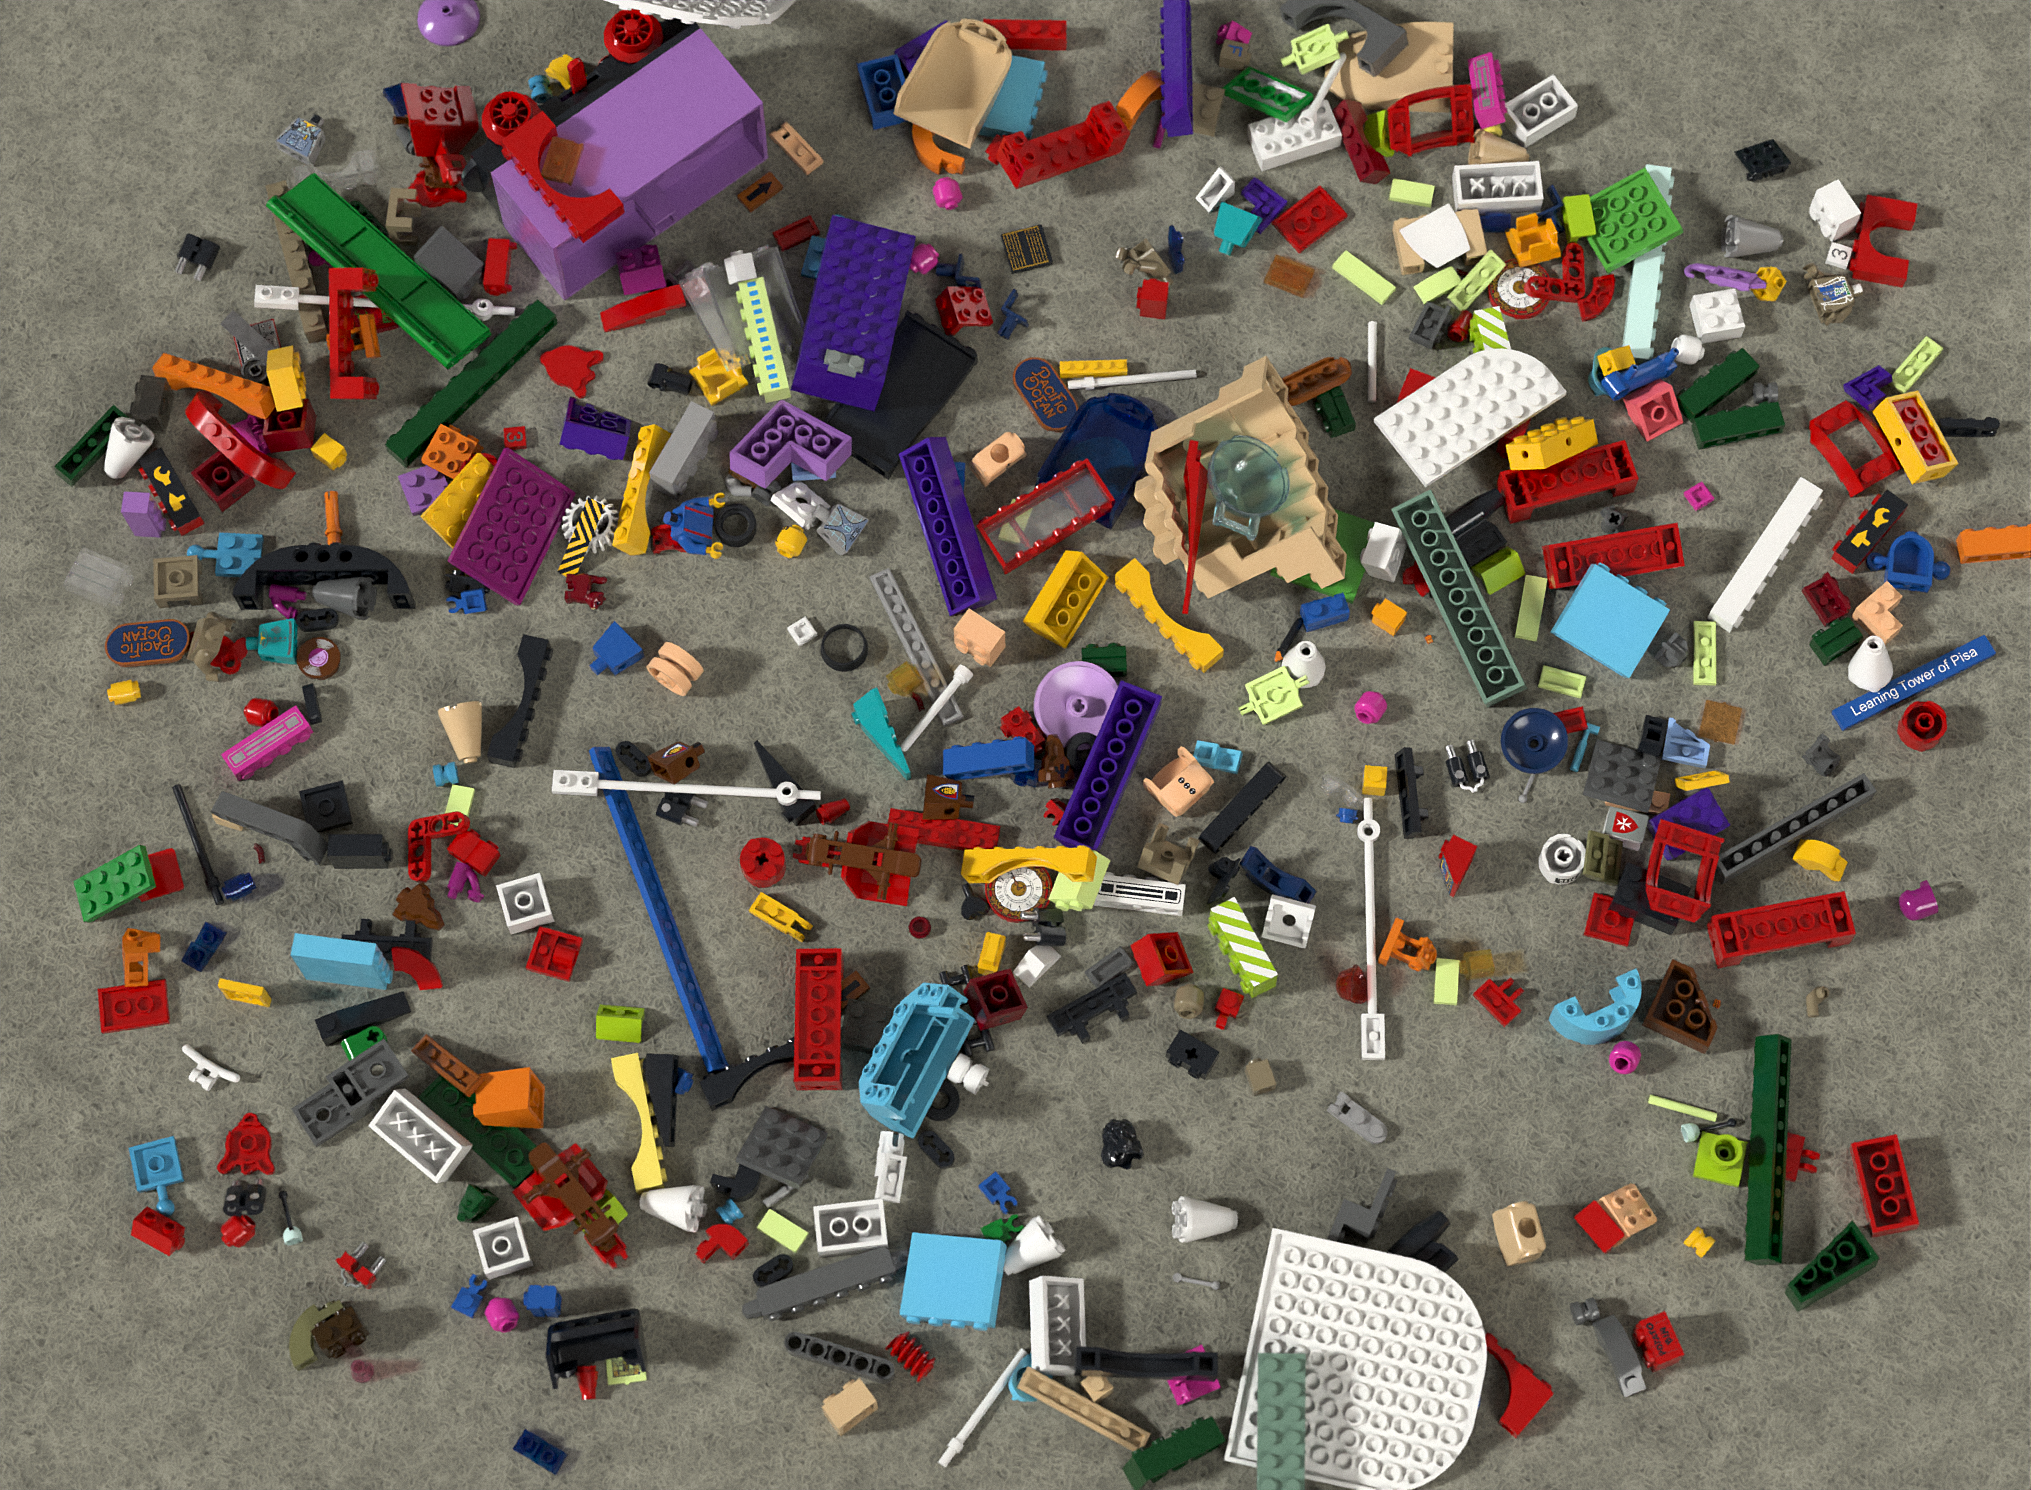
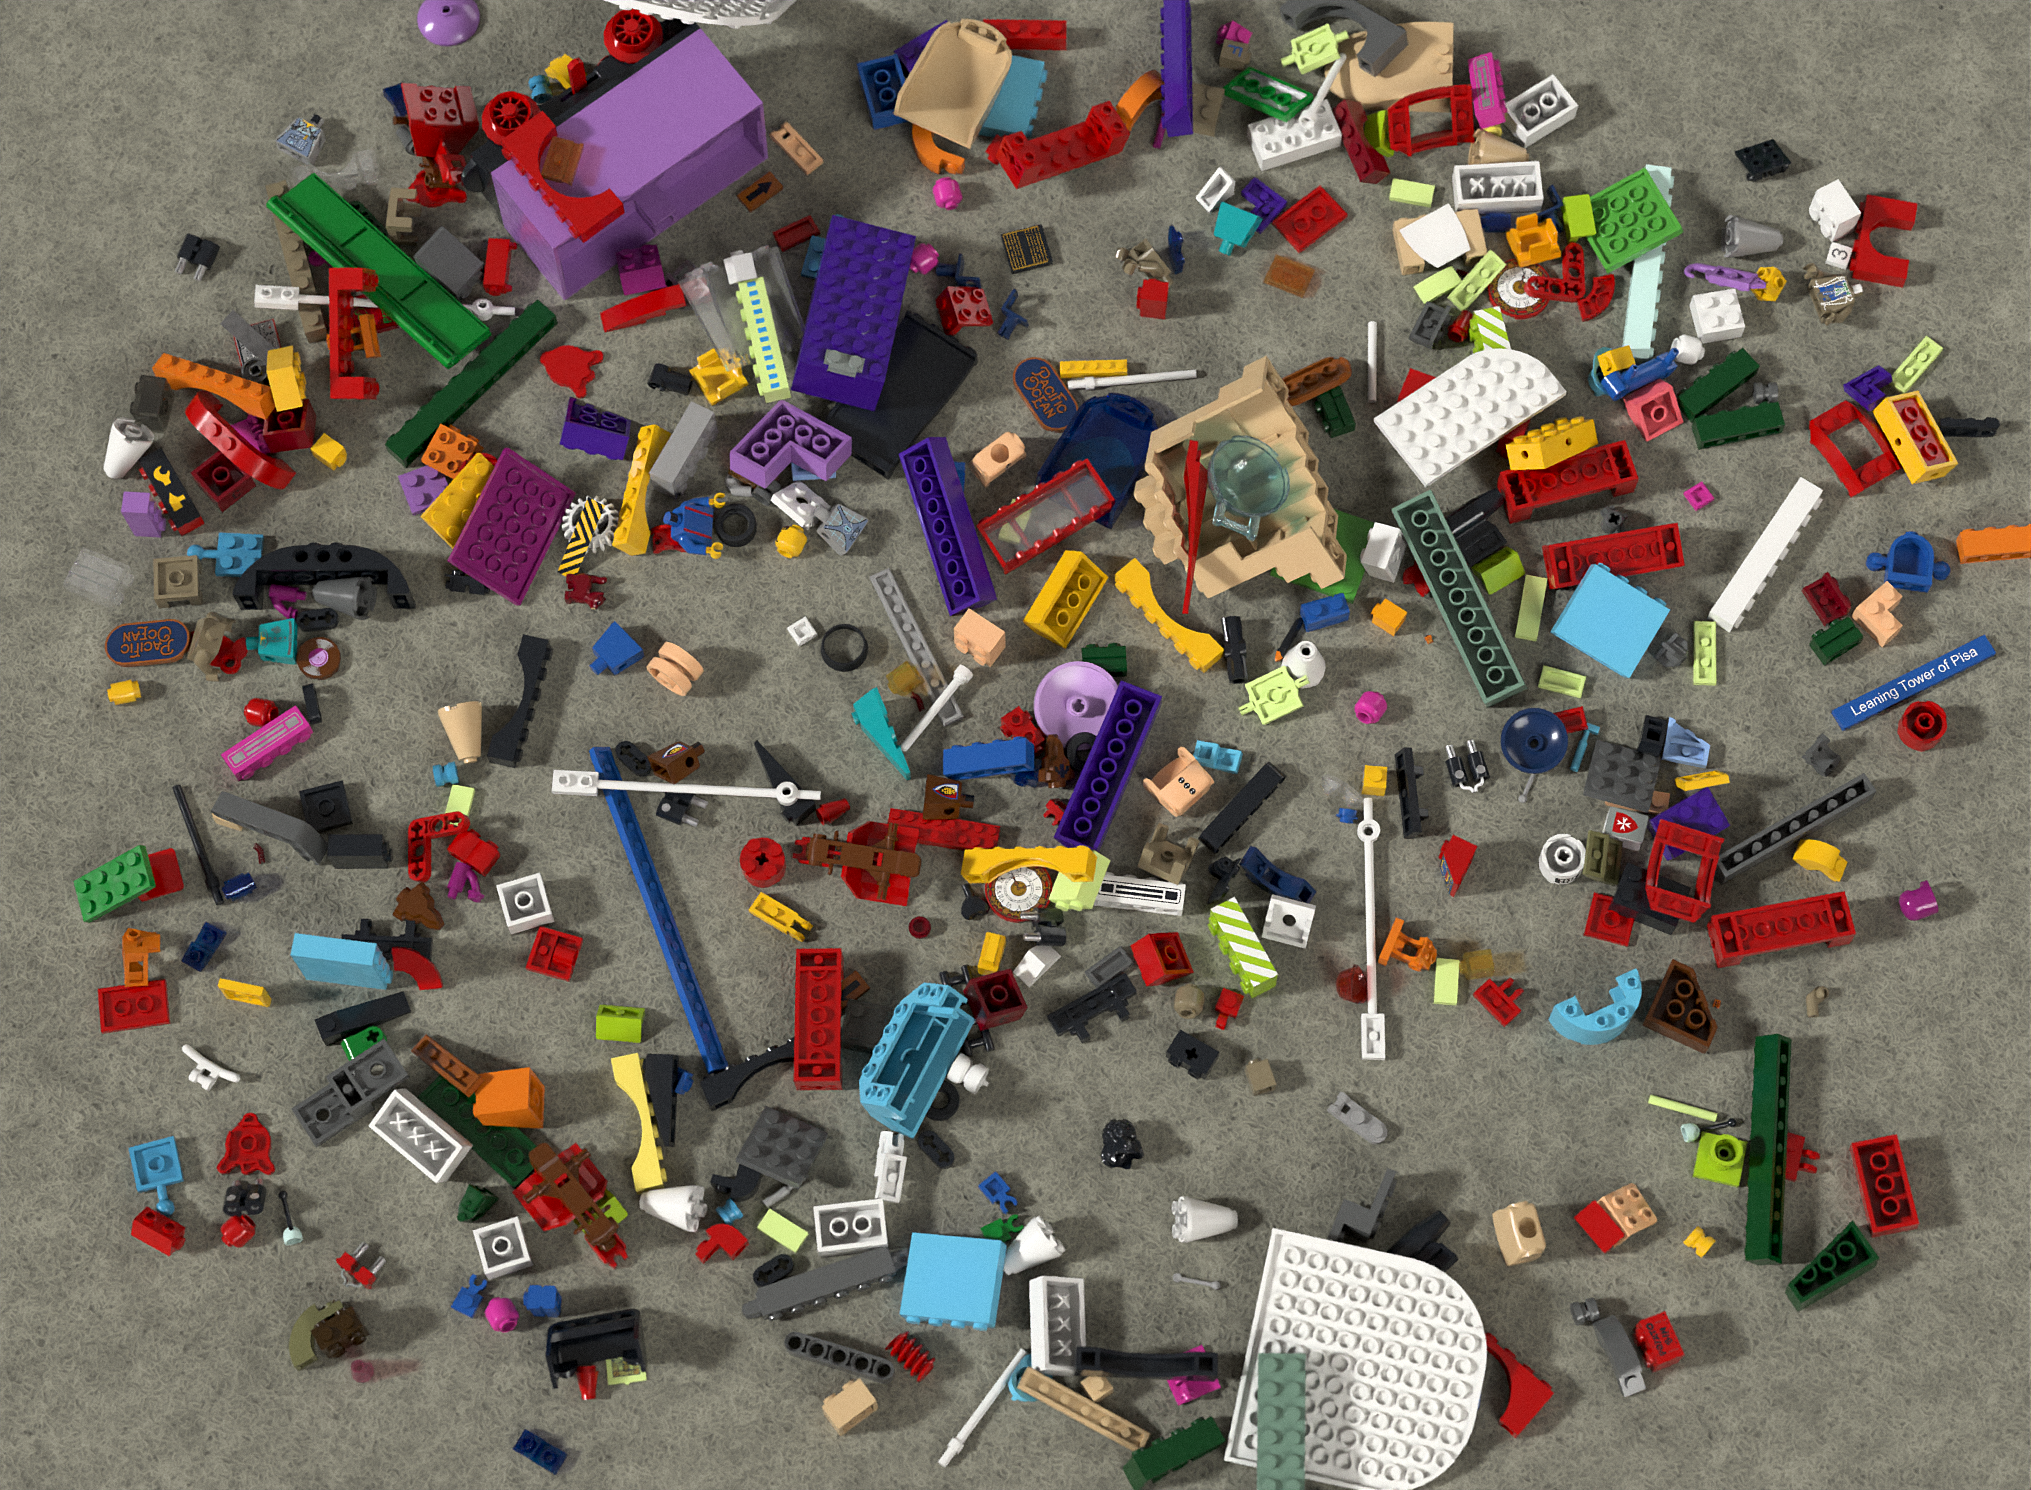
(88, 448): dark green brick -> none
(333, 529): orange pin -> none
(470, 601): blue plate -> none
(515, 438): red tile -> none
(1234, 649): none -> black piece
(1363, 277): yellowish green tile -> none
(1624, 1057): dark pink head -> none
(1720, 722): clear orange piece -> none
(1869, 531): black brick -> none
(1871, 665): white cone -> none

